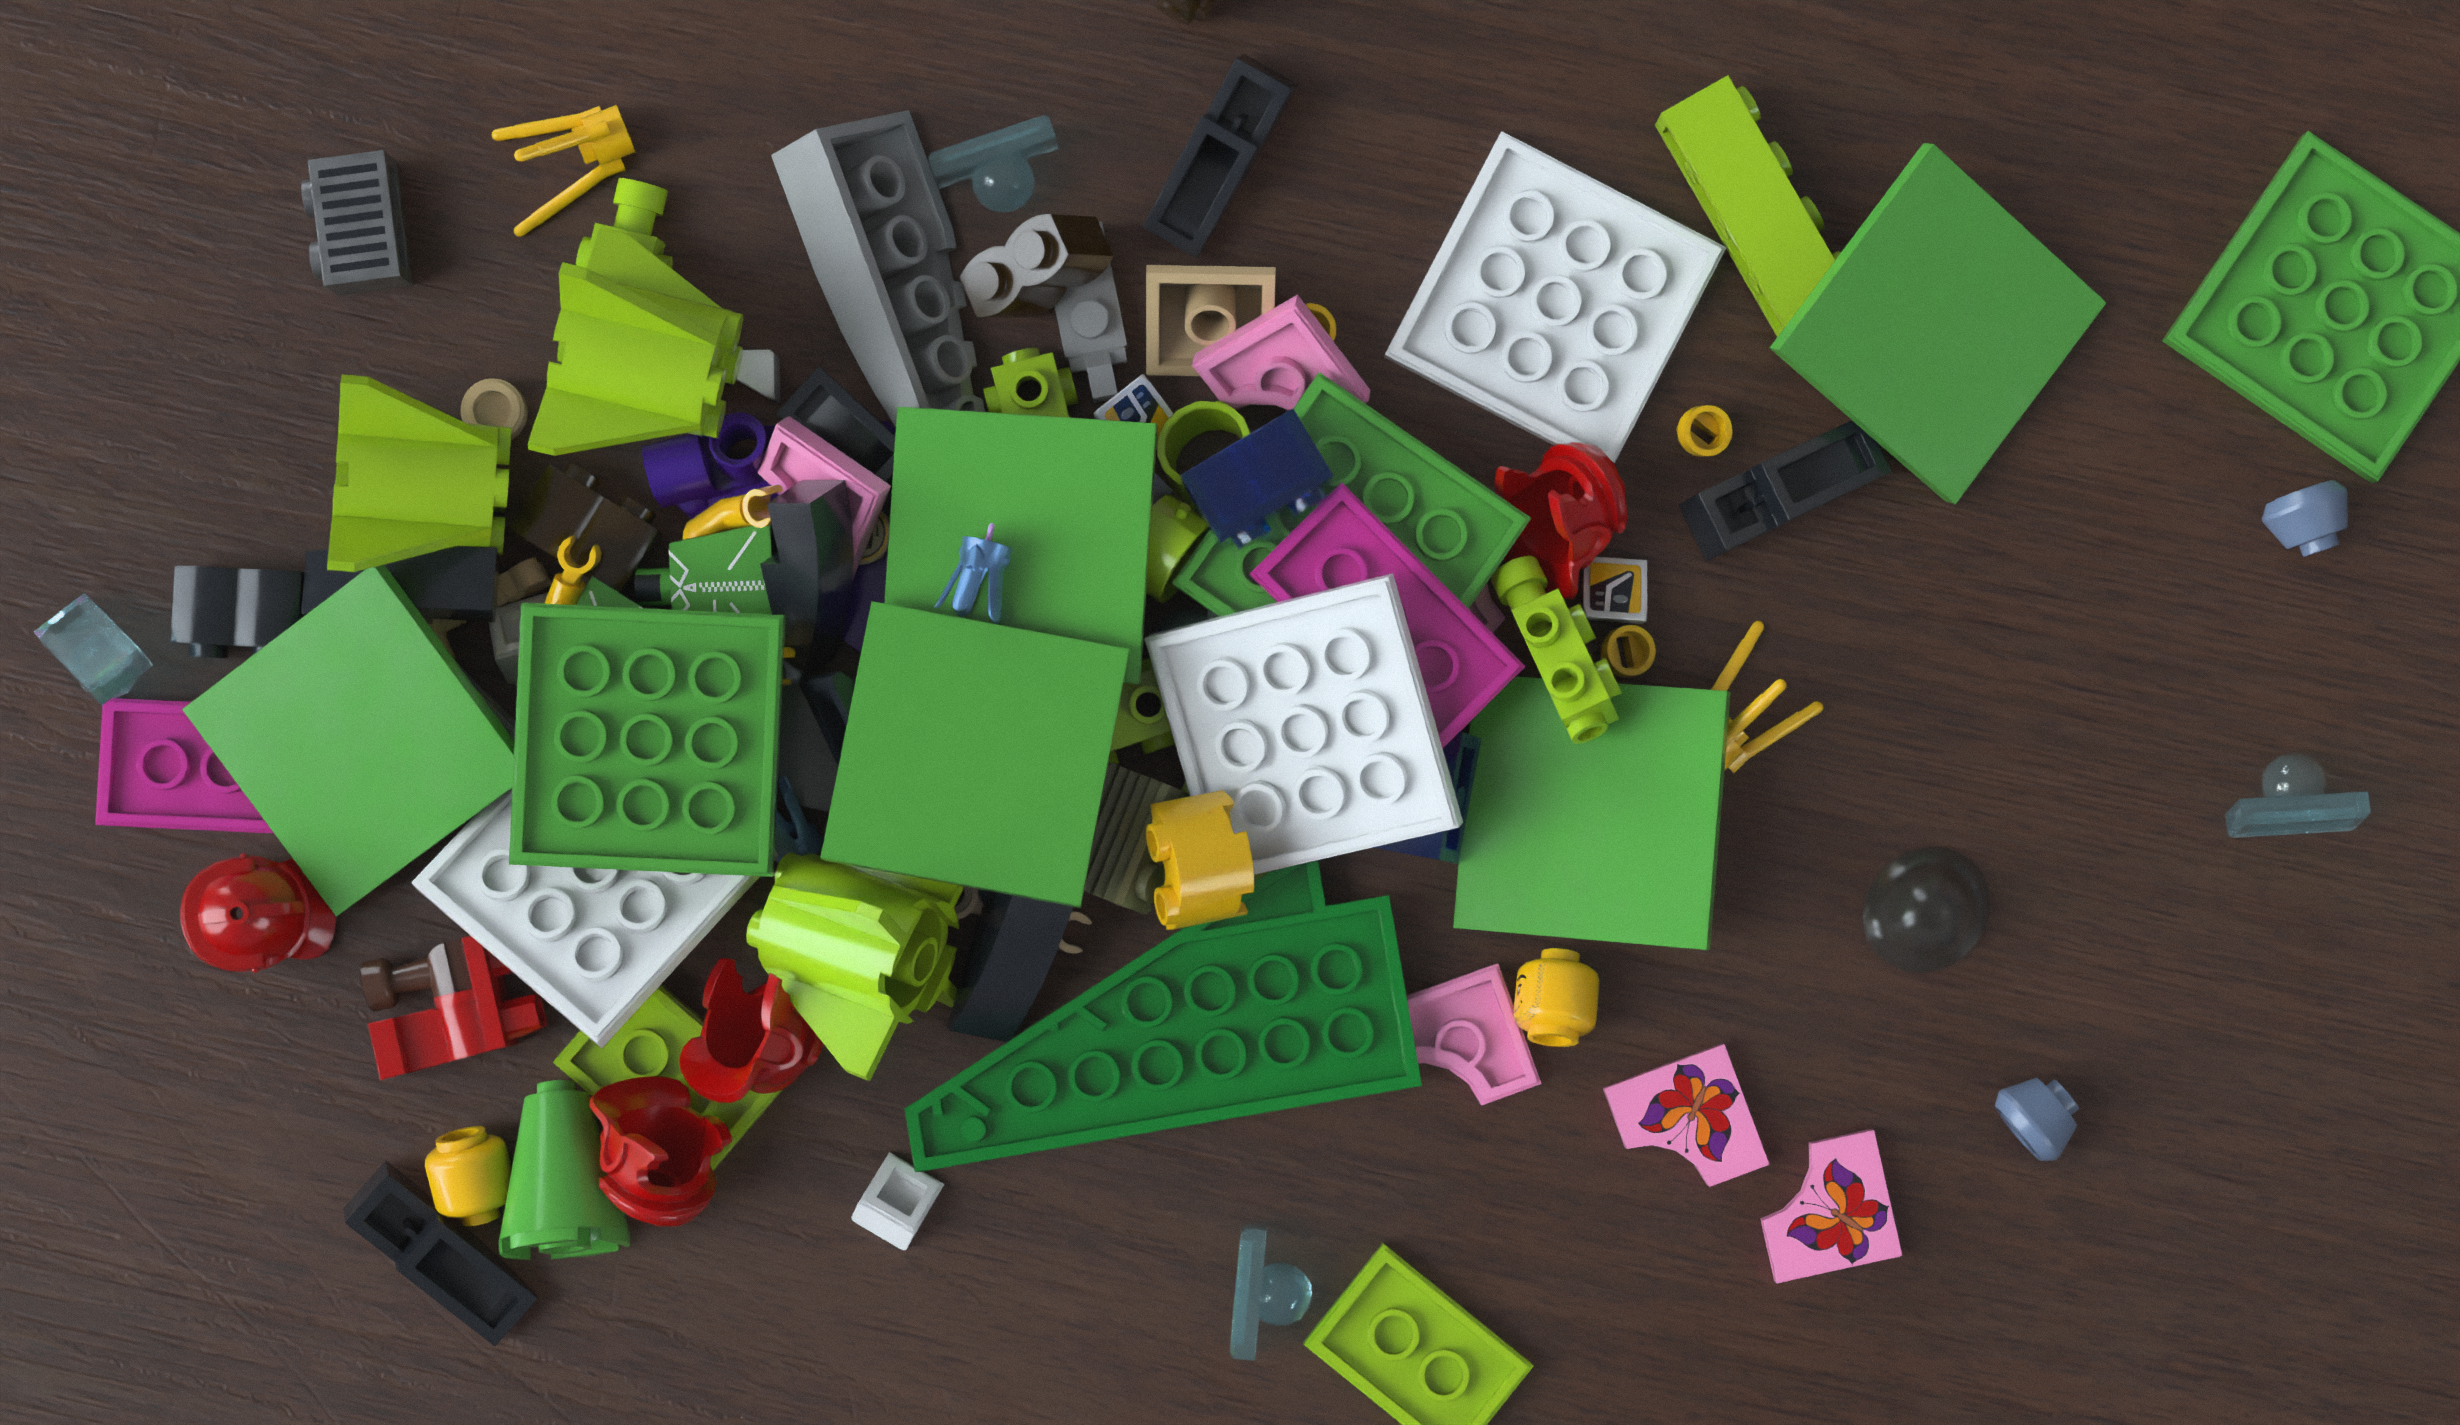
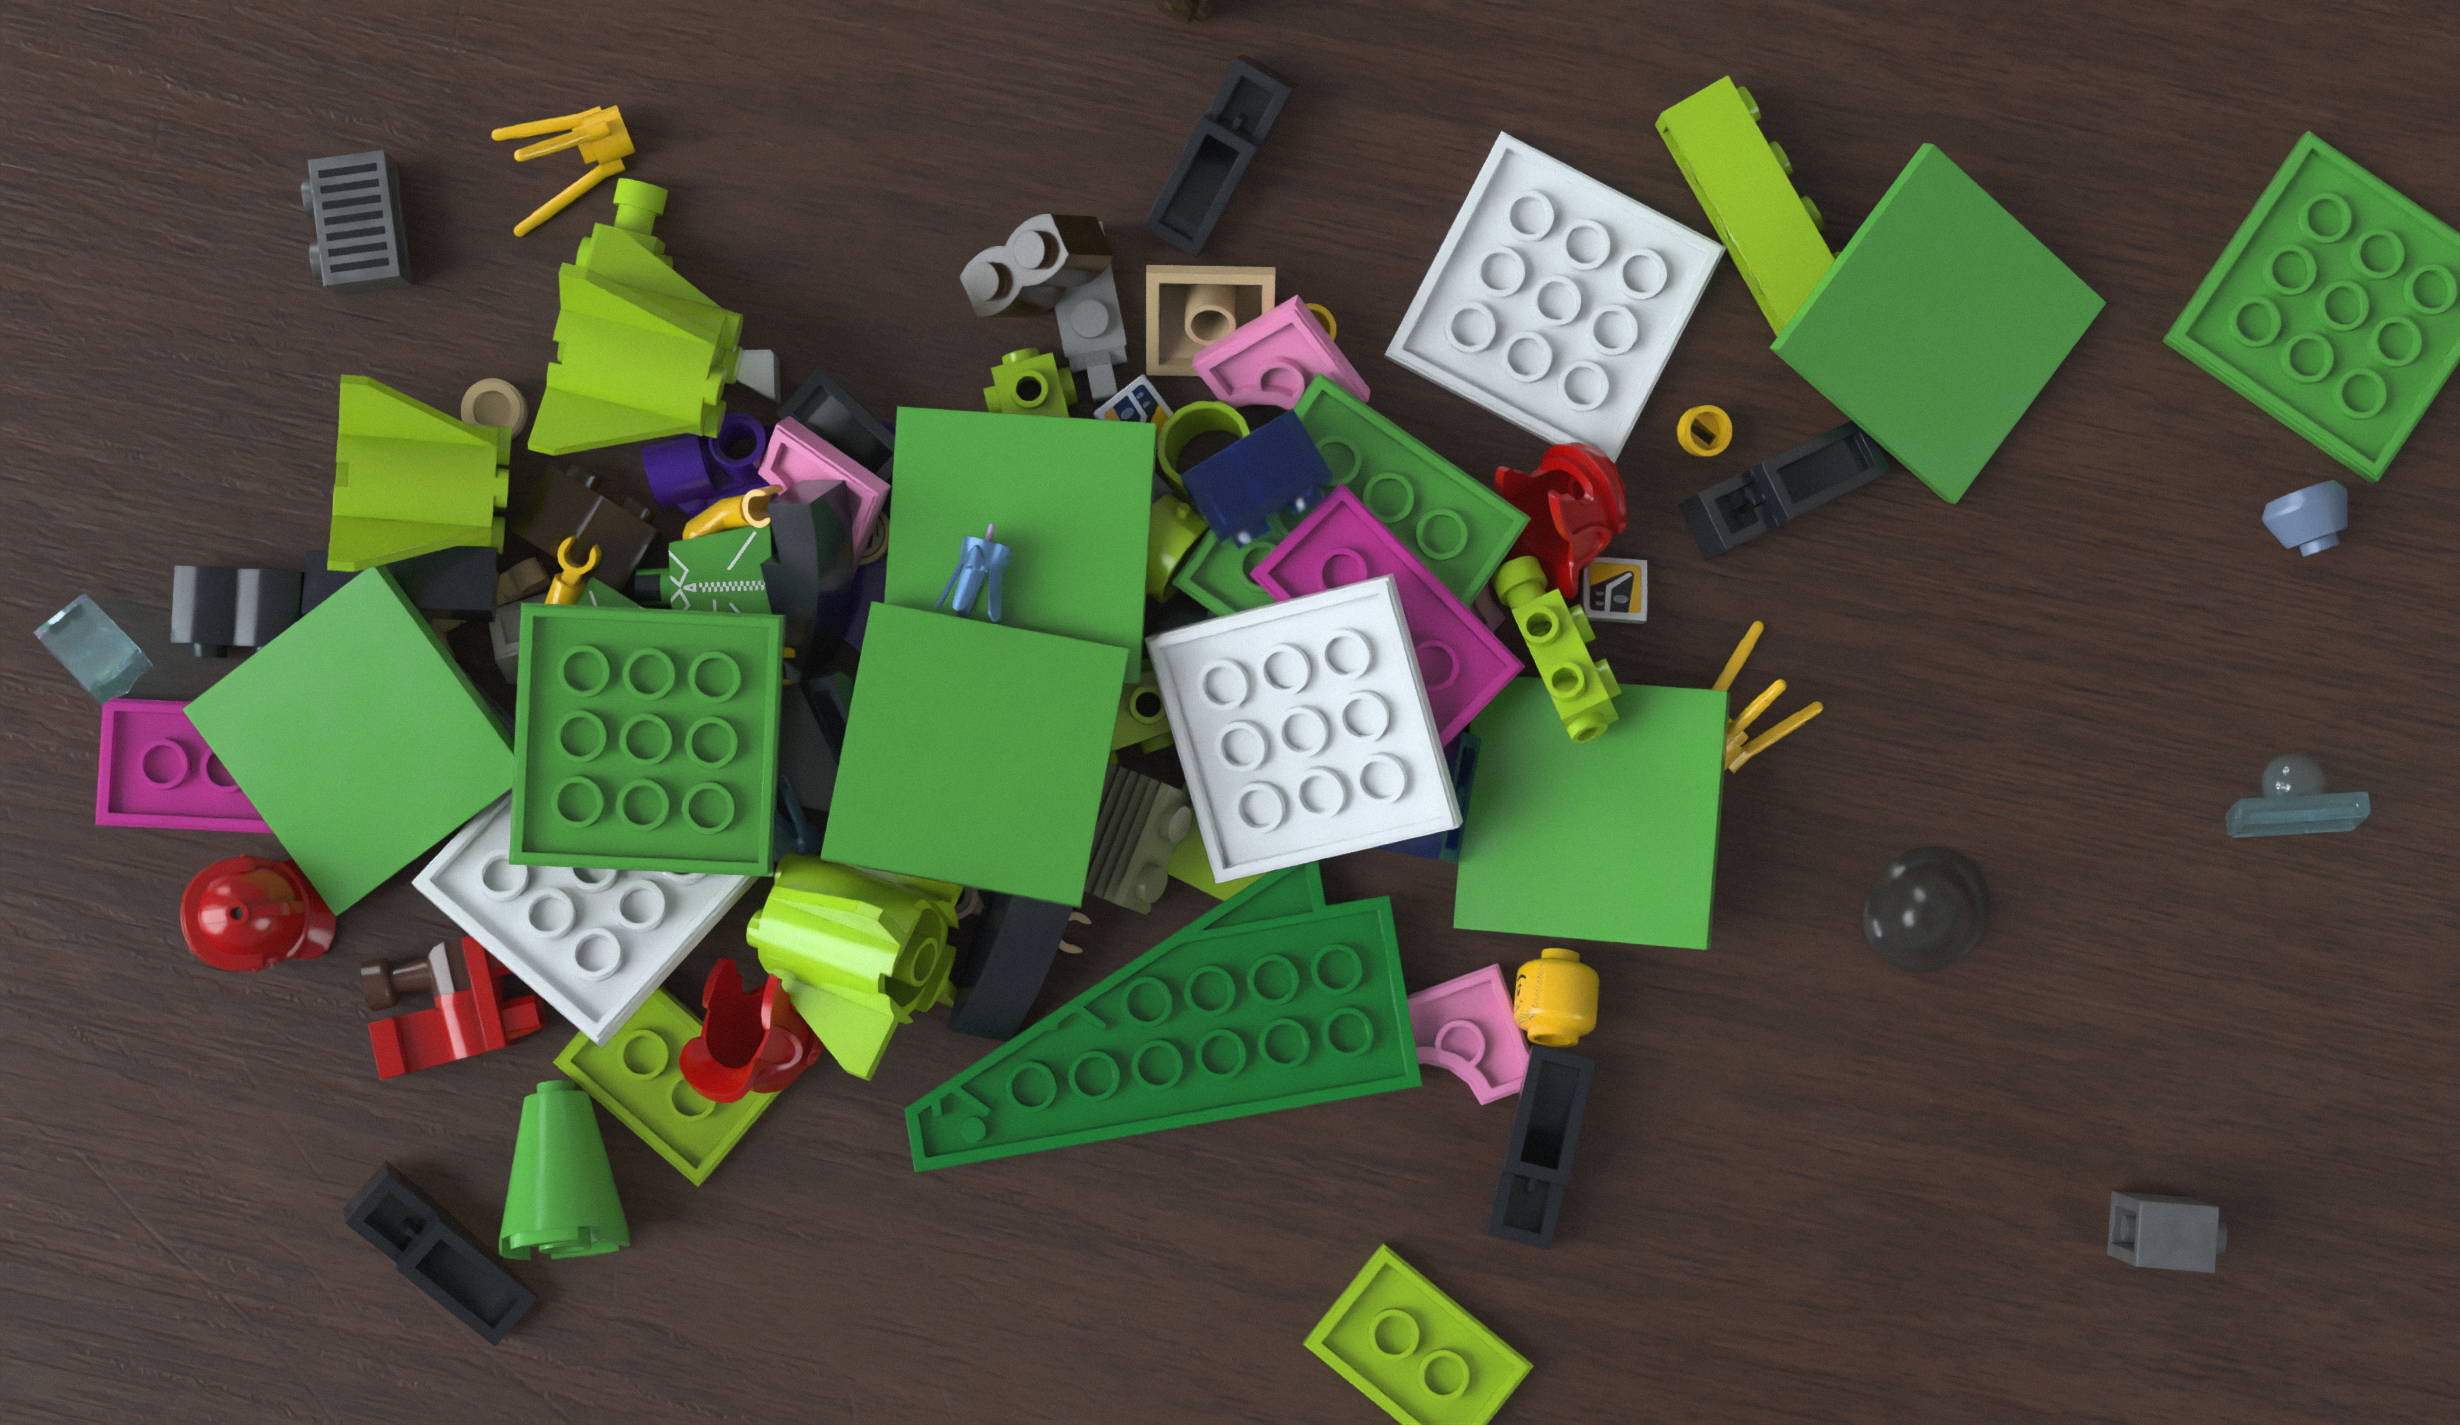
(469, 1175): yellow head -> none
(656, 1150): red helmet -> none
(884, 258): light grey wedge -> none
(896, 1201): white slope -> none
(997, 163): clear light blue tile -> none
(1202, 860): yellow cylinder -> none
(1273, 1293): clear light blue tile -> none
(1540, 1148): none -> black slope
(1637, 647): yellow hinge -> none
(1692, 1110): bright pink tile -> none
(1838, 1214): bright pink tile -> none
(2039, 1116): sand blue cone -> none
(2165, 1232): none -> flat silver brick

